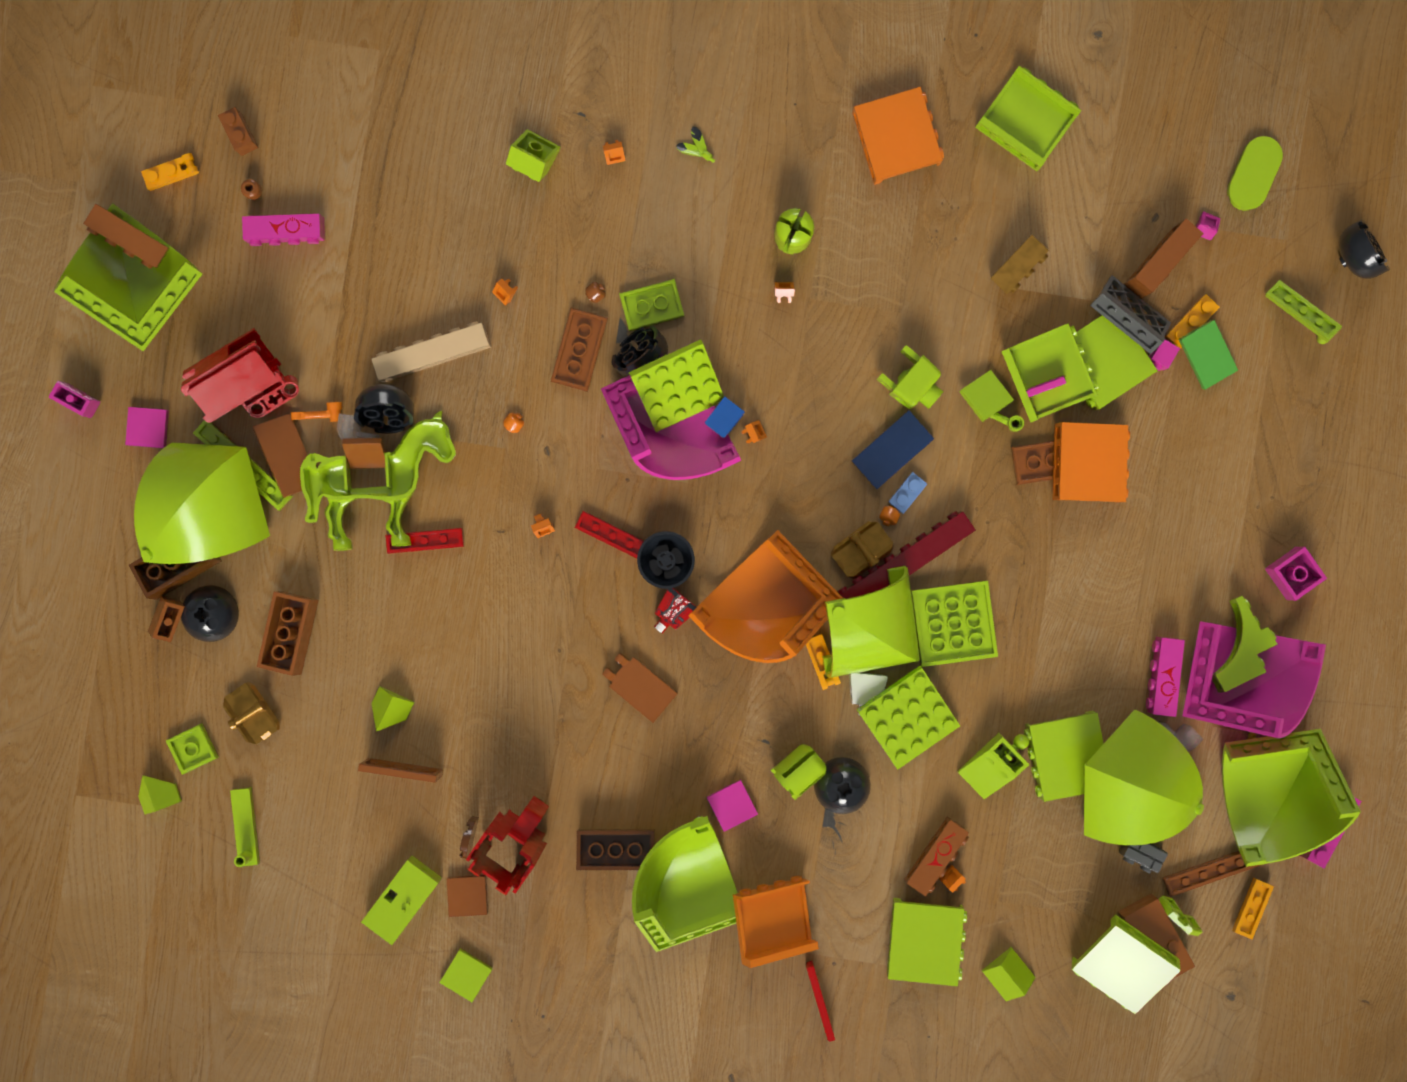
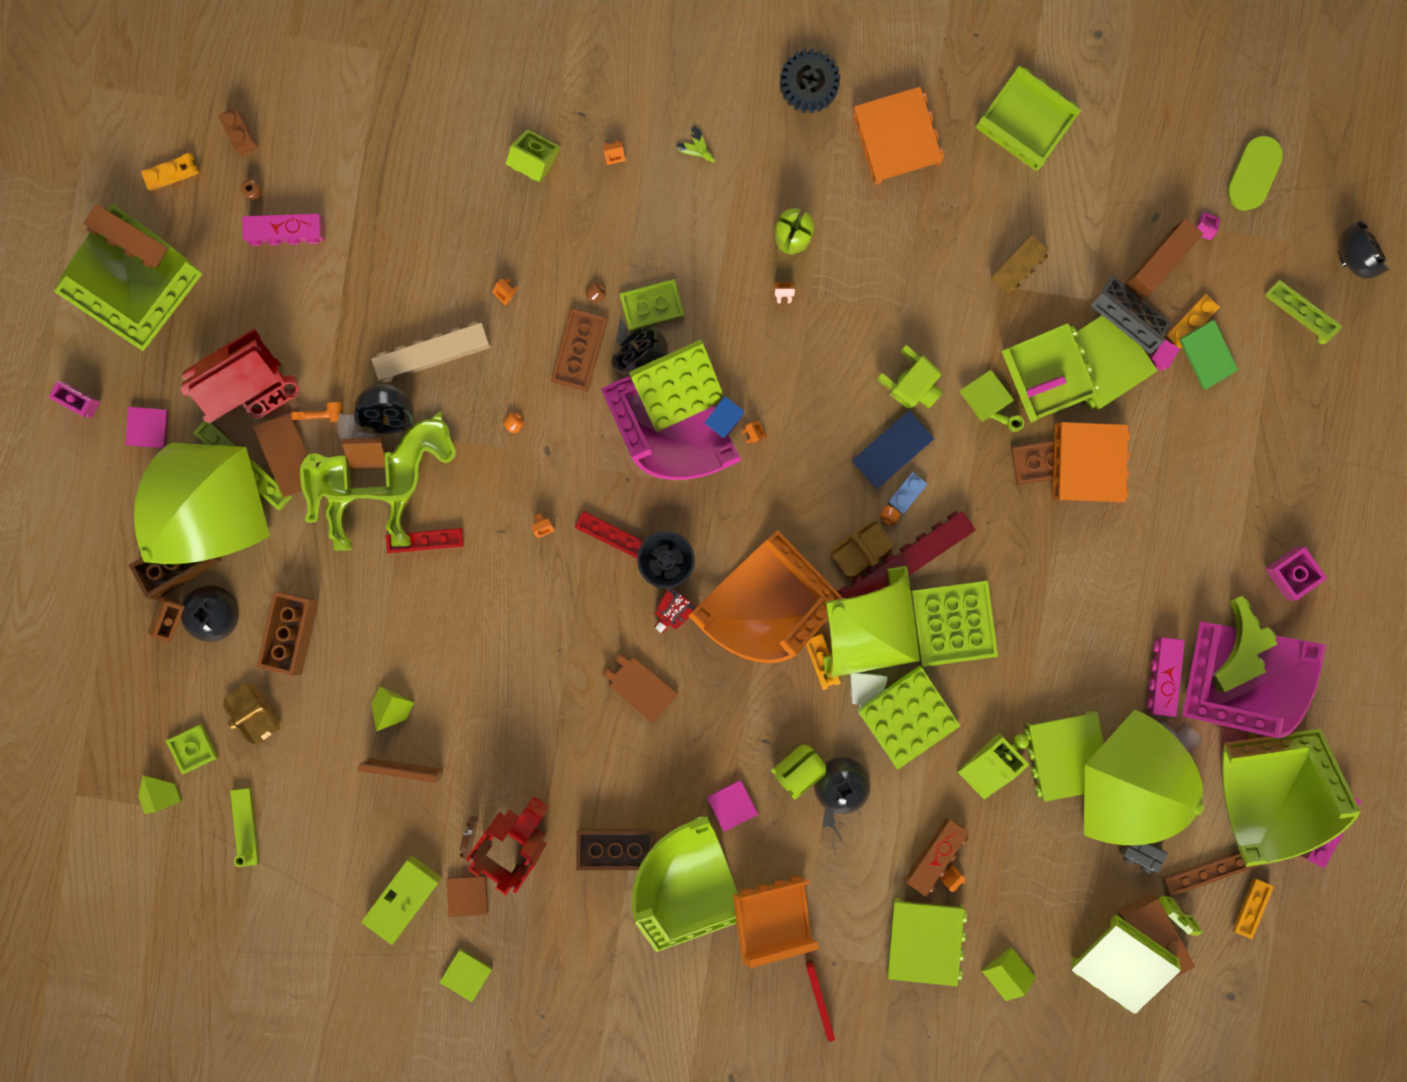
(816, 65): none -> wheel

